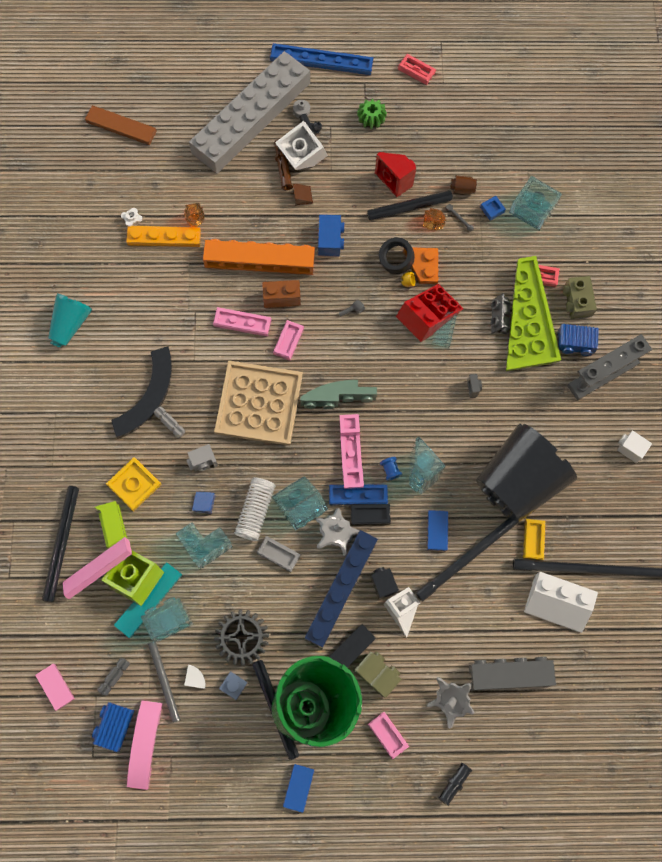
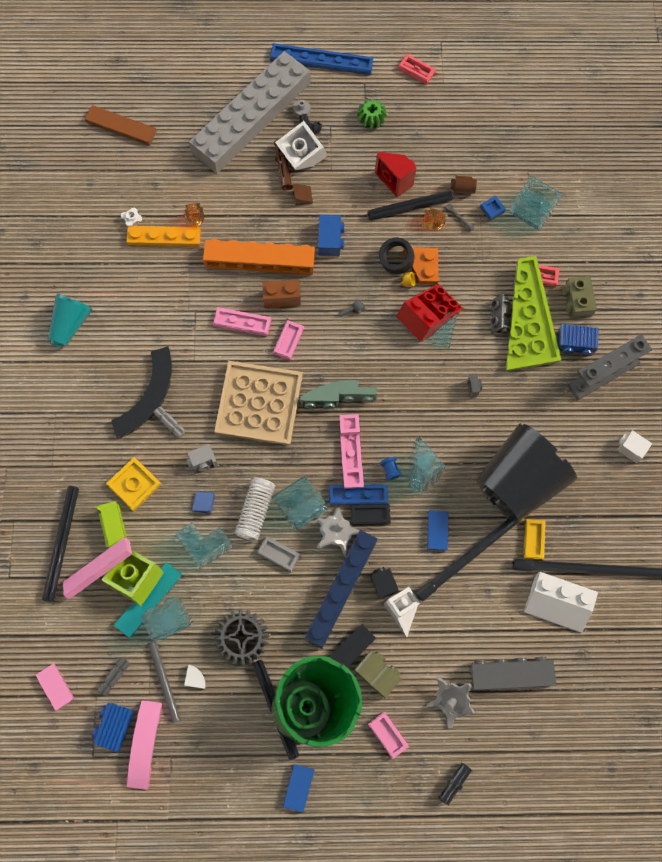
(233, 685): sand blue plate -> none

